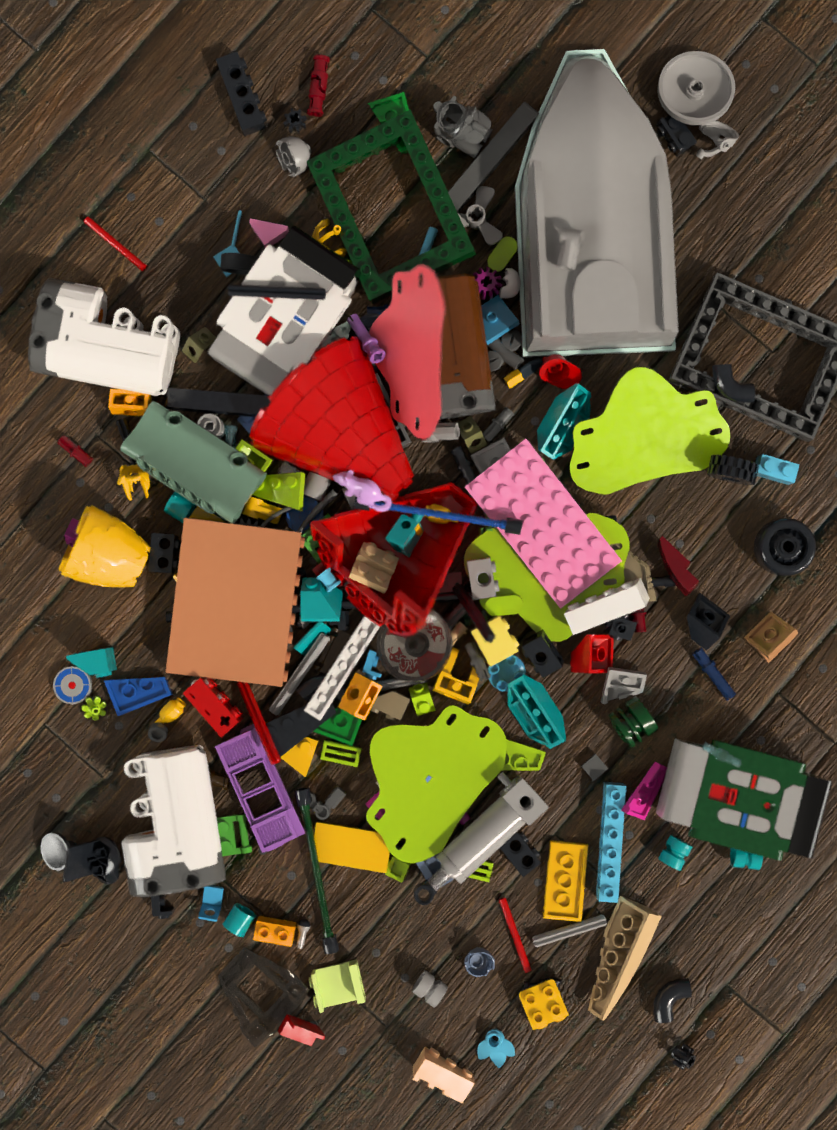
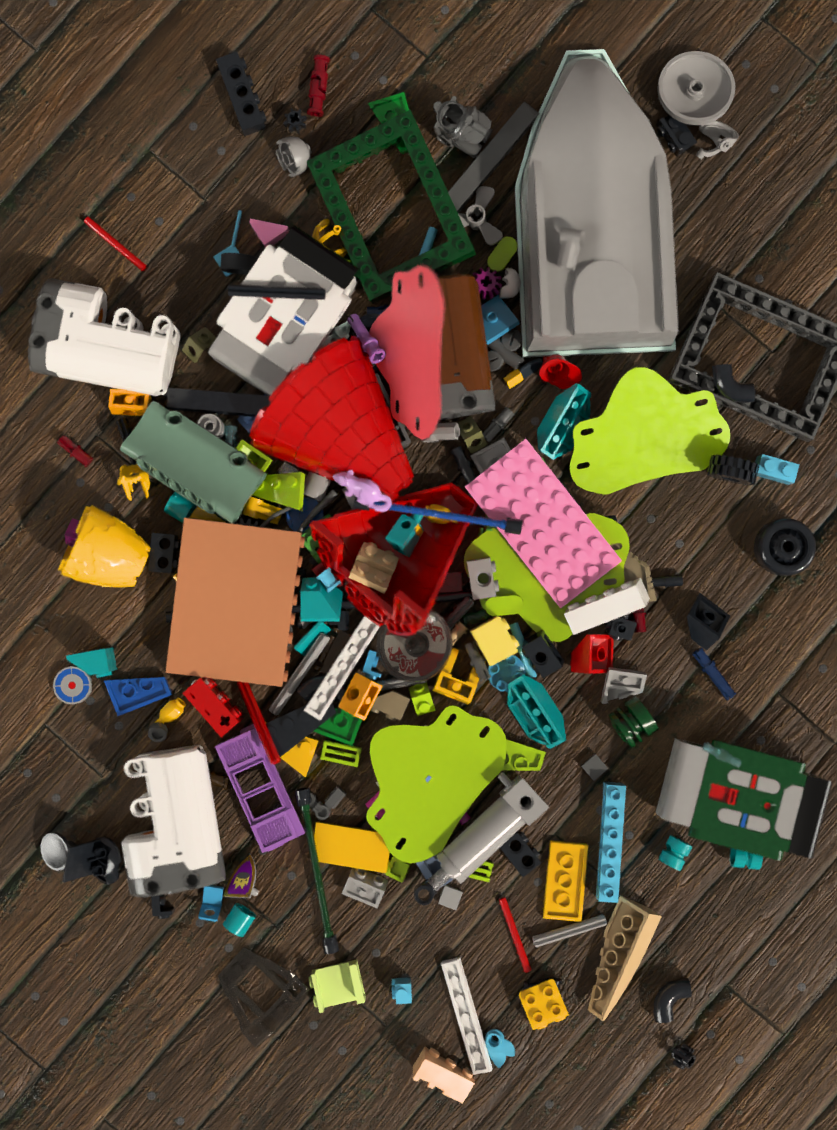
(92, 705): lime plant -> none
(228, 837): bright green plate -> none
(243, 880): none -> shield
(274, 931): light orange brick -> none
(300, 1030): panel -> none
(303, 927): light grey piece -> none
(365, 887): none -> light grey bracket
(402, 990): none -> medium azure brick
(429, 988): light grey wheel -> none
(450, 897): none -> light grey tile
(466, 1016): none -> white tile
(474, 613): black axle -> none
(479, 962): sand blue hair -> none
(515, 630): none -> medium azure piece
(646, 792): dark pink wing -> none
(677, 567): dark red slope -> none
(771, 636): medium nougat bracket -> none

